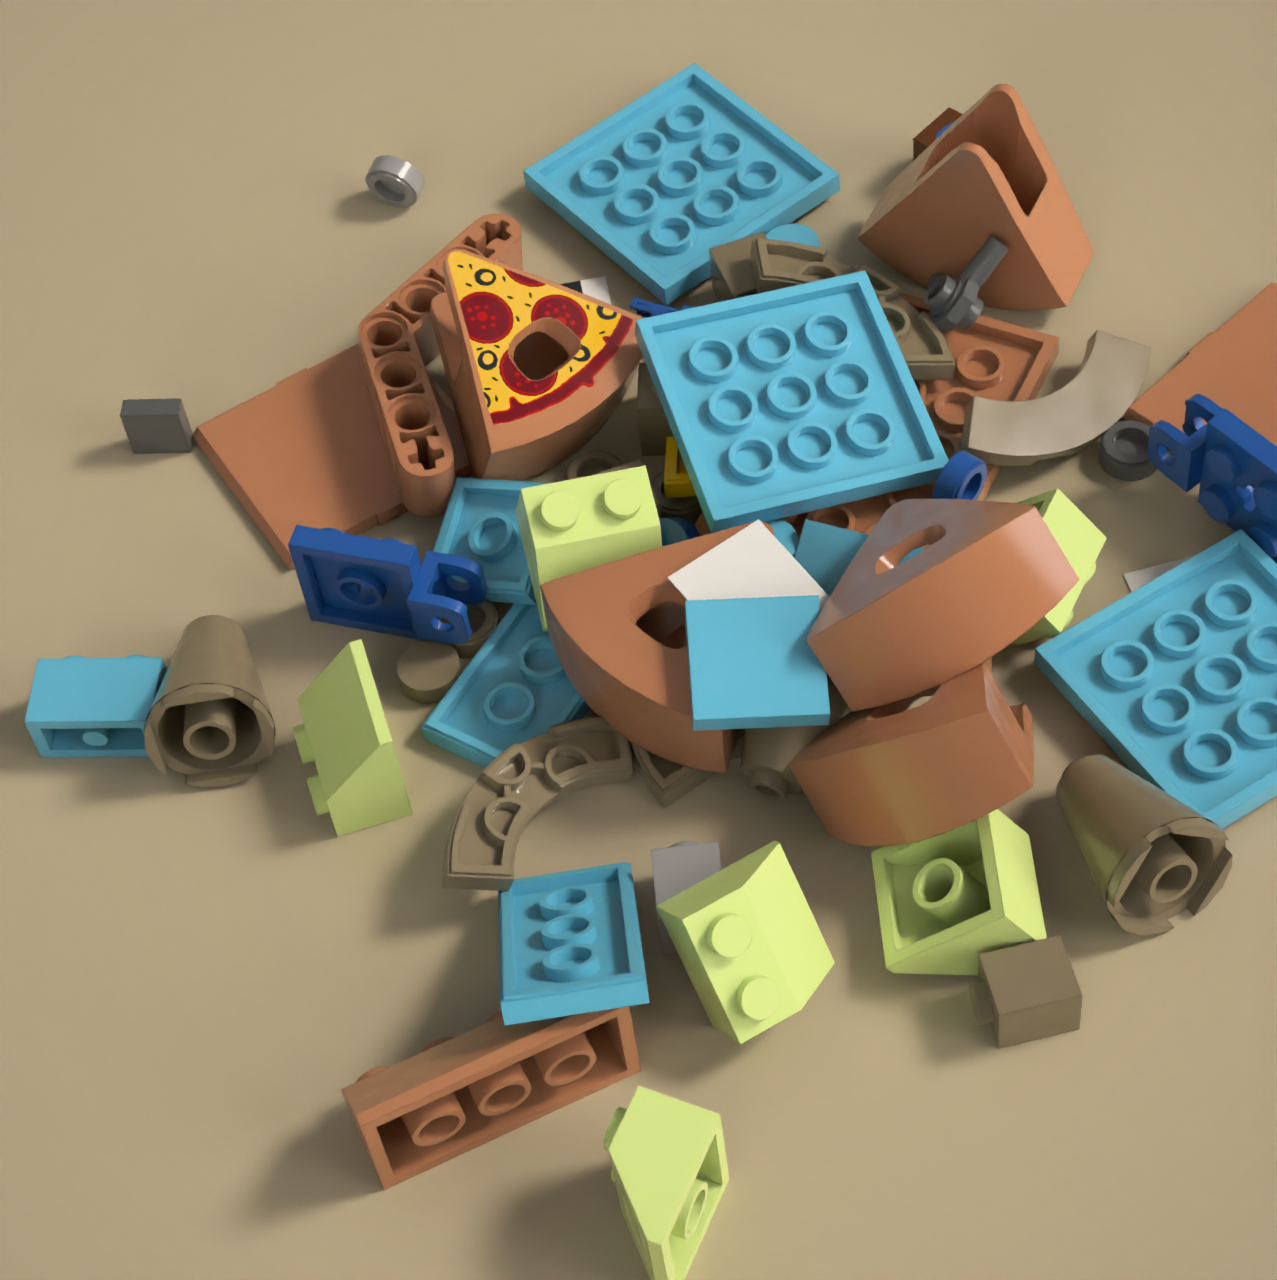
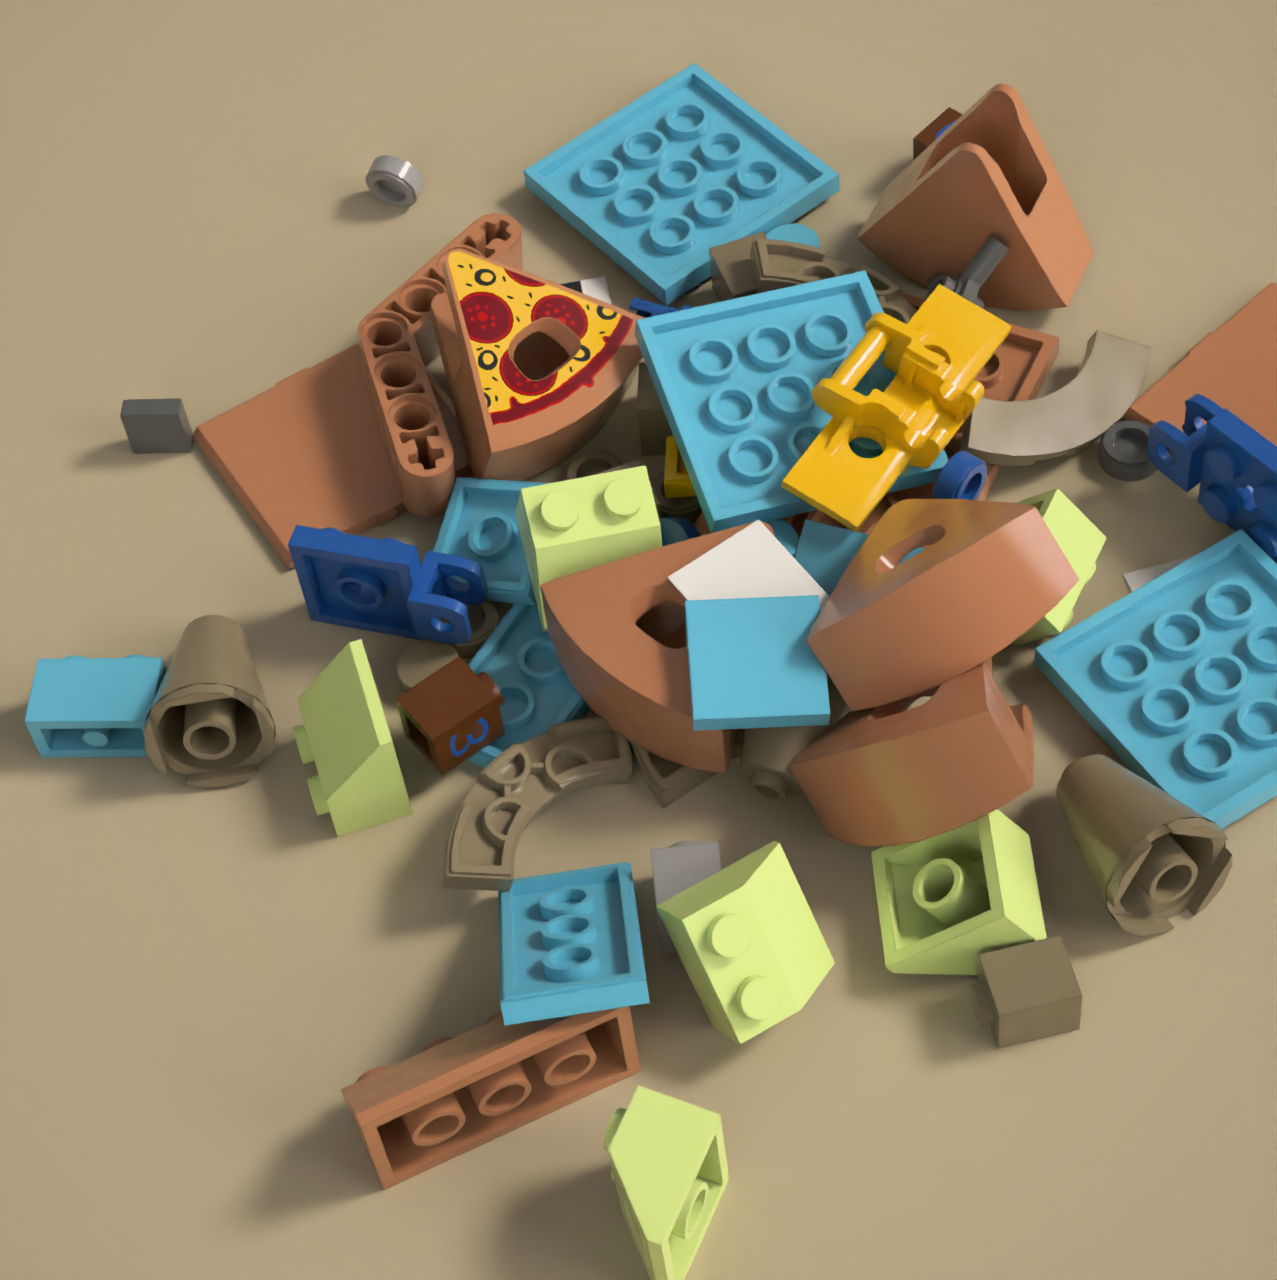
(452, 714): none -> reddish brown brick
(911, 419): none -> yellow piece

